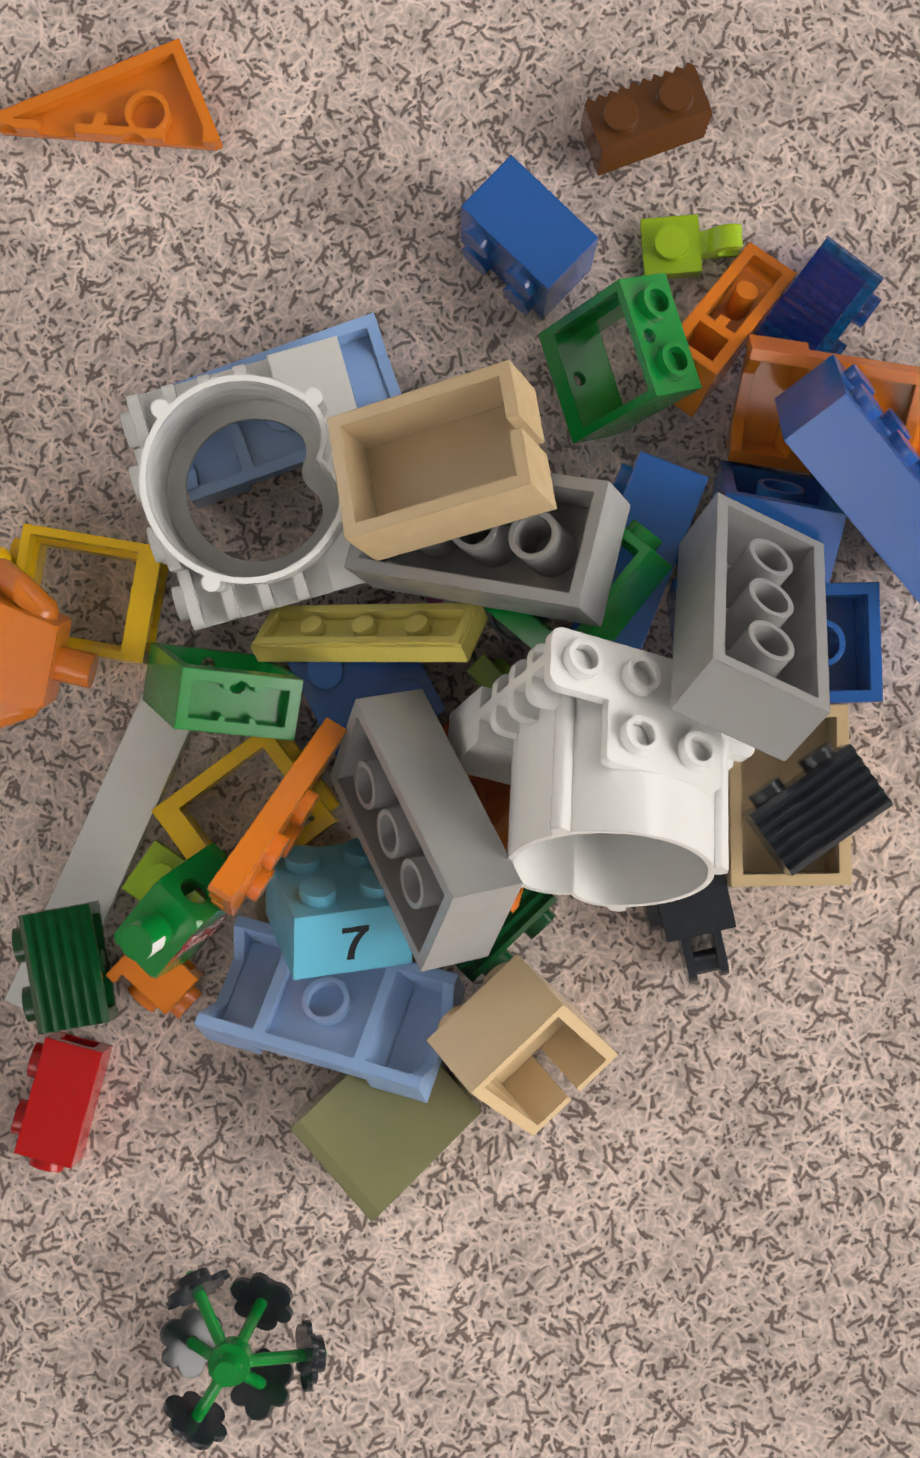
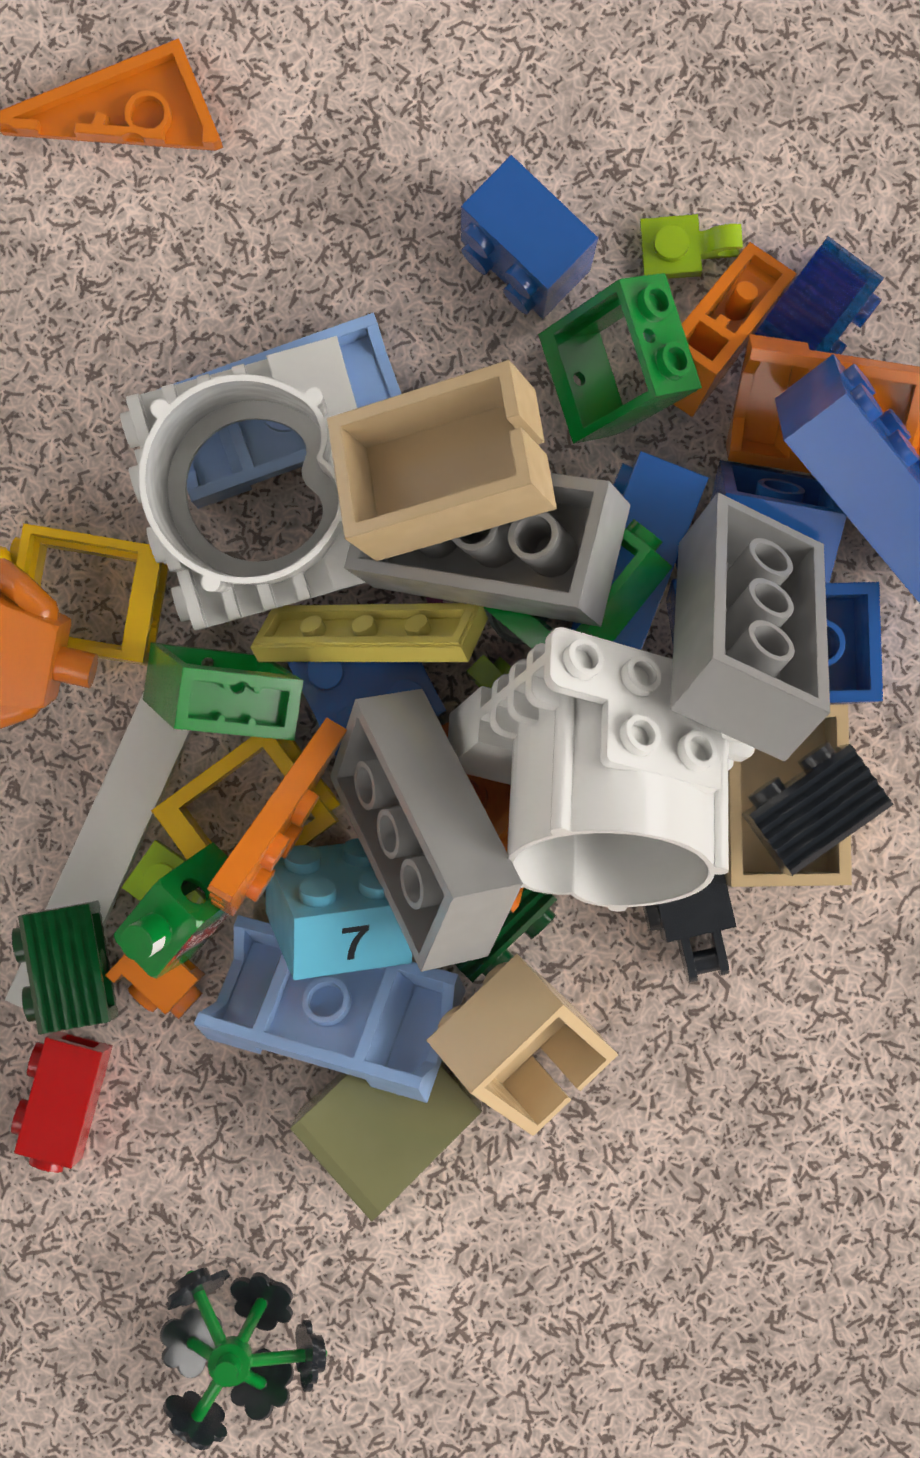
(645, 119): reddish brown brick -> none

